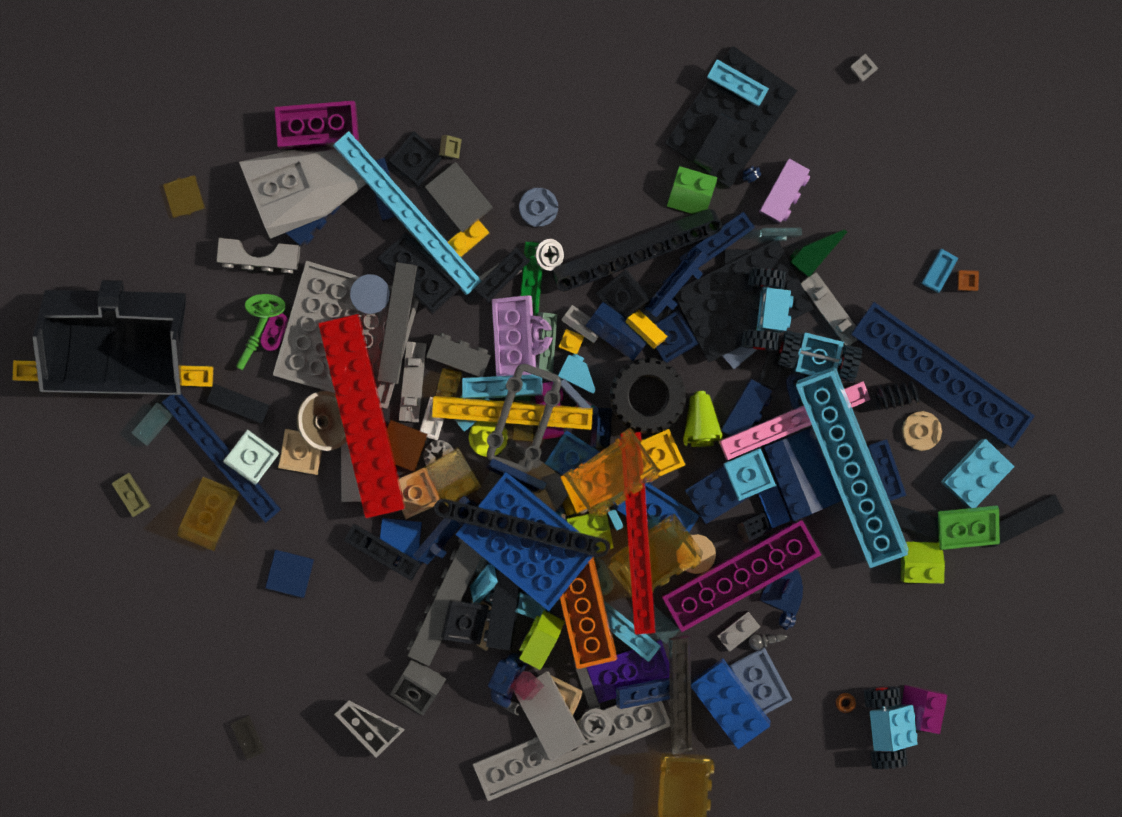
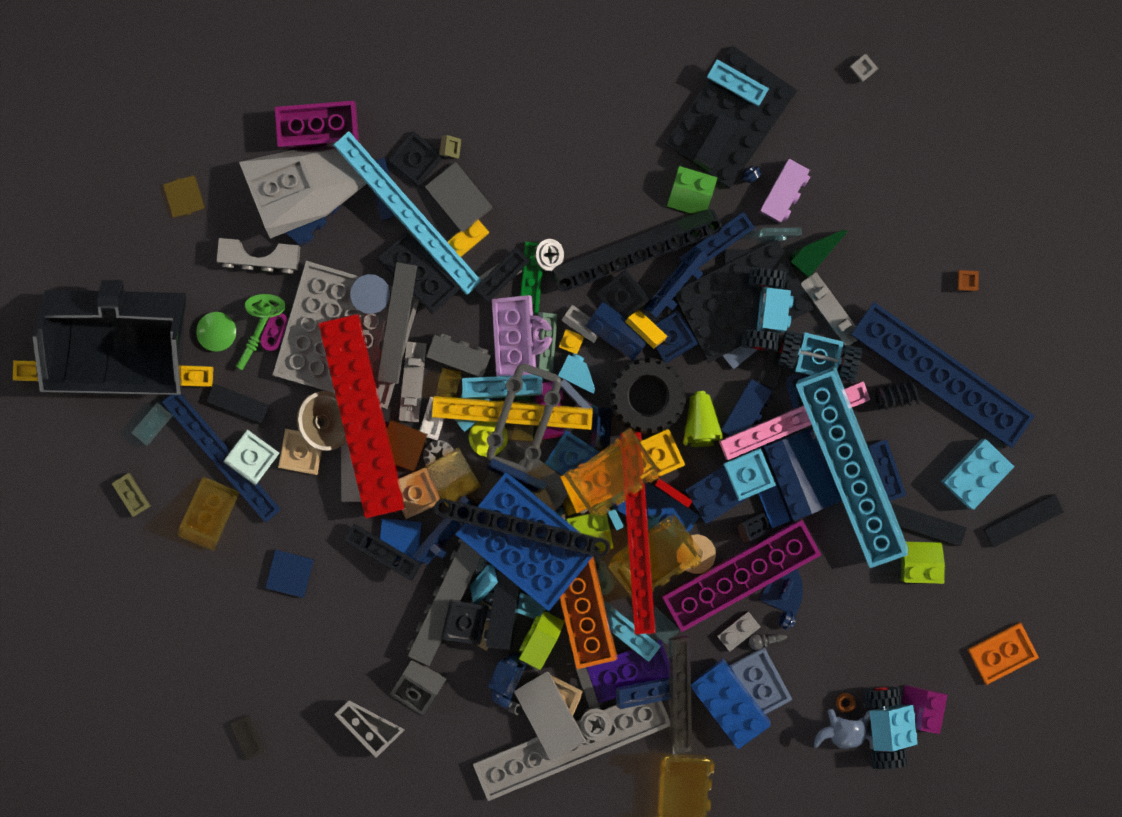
(216, 331): none -> bright green dish
(527, 686): clear pink brick -> none
(538, 207): sand blue tile -> none
(672, 492): none -> red tile
(846, 733): none -> sand blue piece
(921, 430): tan tile -> none
(939, 270): dark azure tile -> none
(968, 527): bright green tile -> none
(1003, 653): none -> orange tile

